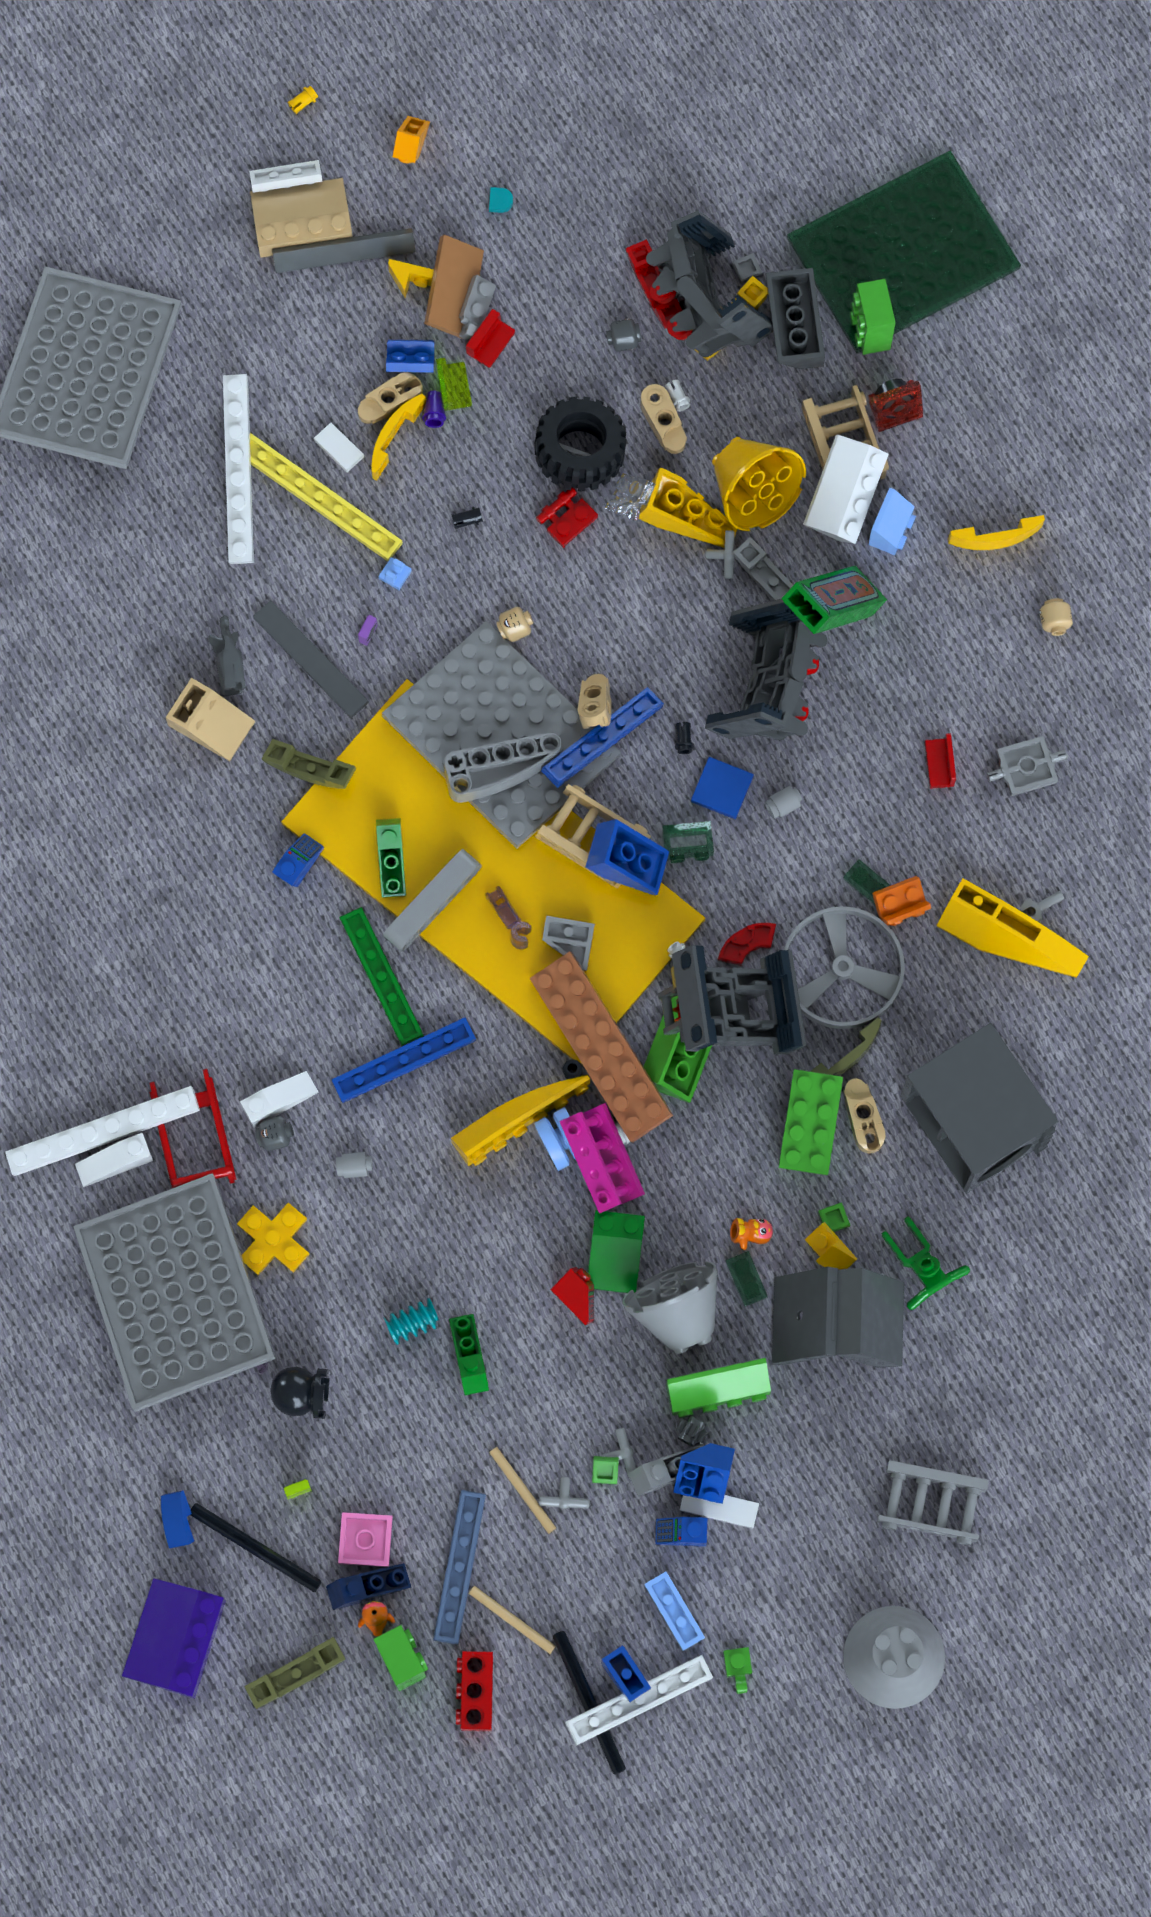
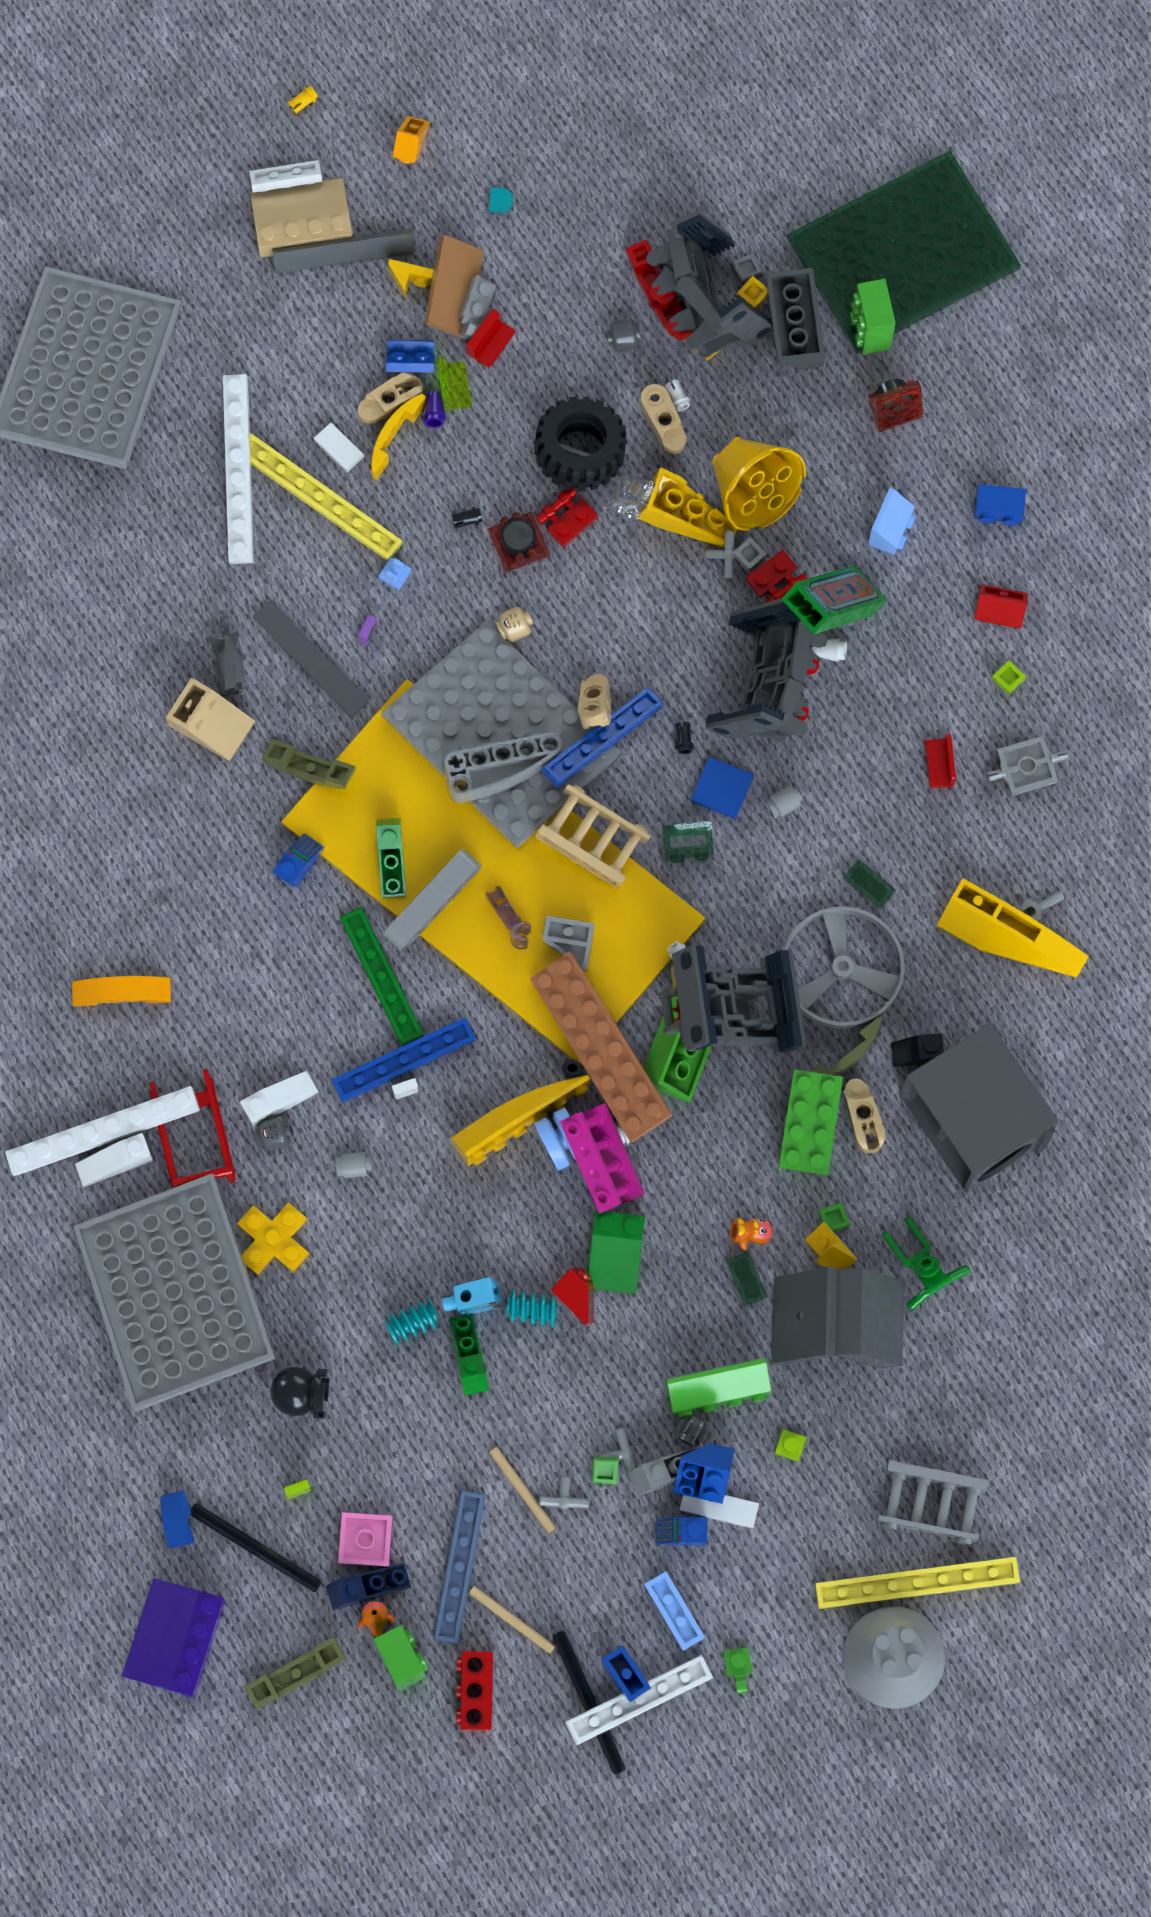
(121, 989): none -> light orange slope
(405, 1088): none -> white tile
(484, 1296): none -> medium azure torso
(518, 540): none -> piece
(532, 1308): none -> teal piece
(627, 857): blue slope -> none
(677, 1305): light grey cone -> none
(745, 941): red tile -> none
(772, 573): none -> red plate
(790, 1445): none -> lime plate
(821, 434): tan fence -> none
(834, 650): none -> white cone
(845, 489): white slope -> none
(901, 901): orange bracket -> none
(916, 1049): none -> black slope
(917, 1583): none -> light yellow plate
(967, 538): yellow slope -> none
(1000, 504): none -> blue brick
(1001, 606): none -> red panel
(1008, 677): none -> lime plate
(1056, 616): tan head -> none

